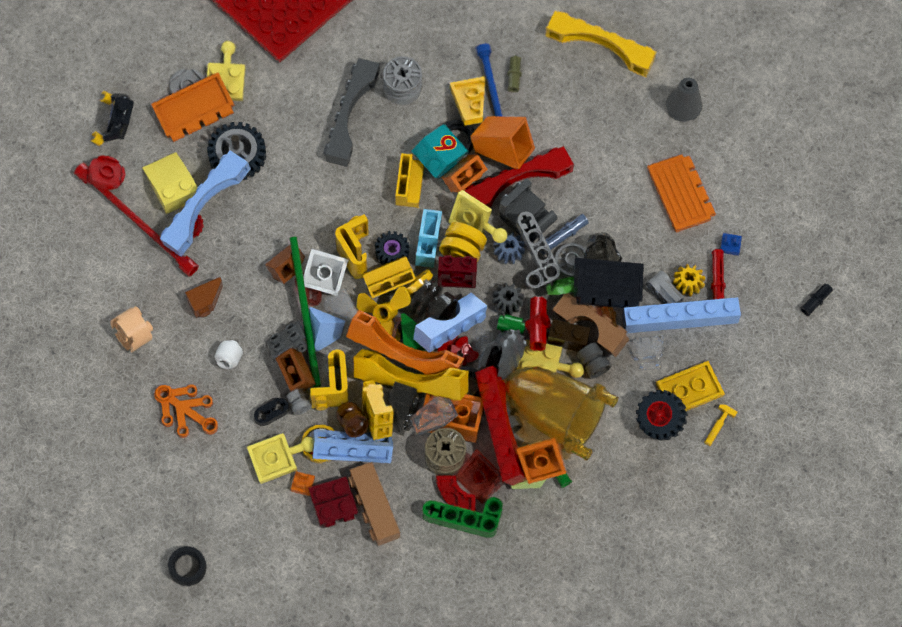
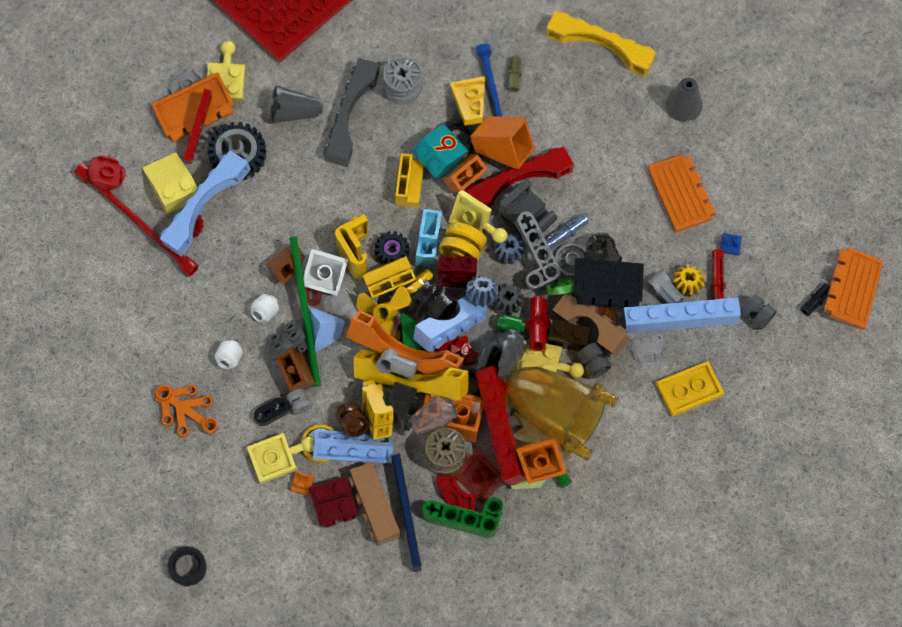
(118, 119): black torso -> none
(132, 329): light nougat brick -> none
(198, 126): none -> red tile
(204, 297): dark orange slope -> none
(264, 308): none -> white head
(293, 105): none -> dark grey cone
(328, 396): yellow piece -> none
(392, 362): none -> light grey piece
(406, 511): none -> dark blue tile
(482, 291): none -> sand blue gear
(661, 415): black wheel -> none
(719, 423): yellow piece -> none
(759, 312): none -> dark grey wheel
(854, 287): none -> orange hinge

